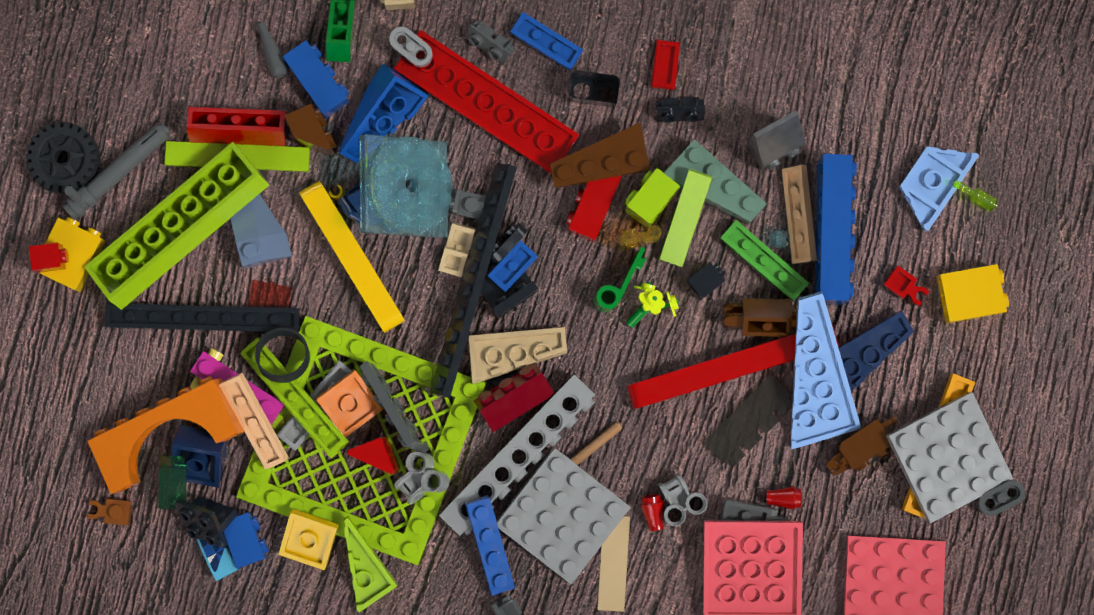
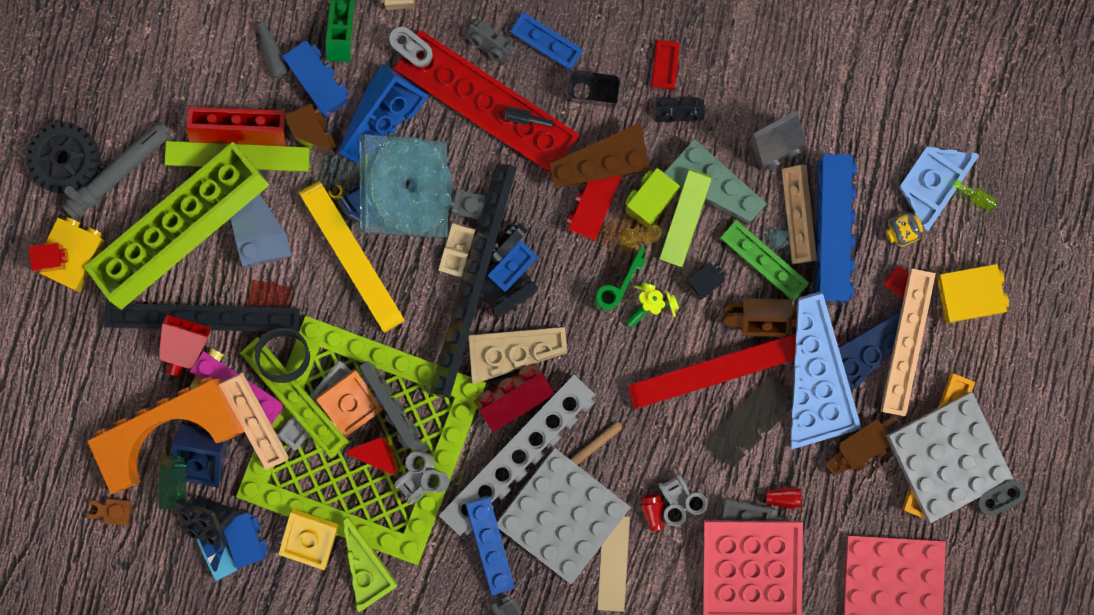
(181, 343): none -> torso
(524, 117): none -> black axle
(904, 229): none -> head
(907, 342): none -> light nougat plate

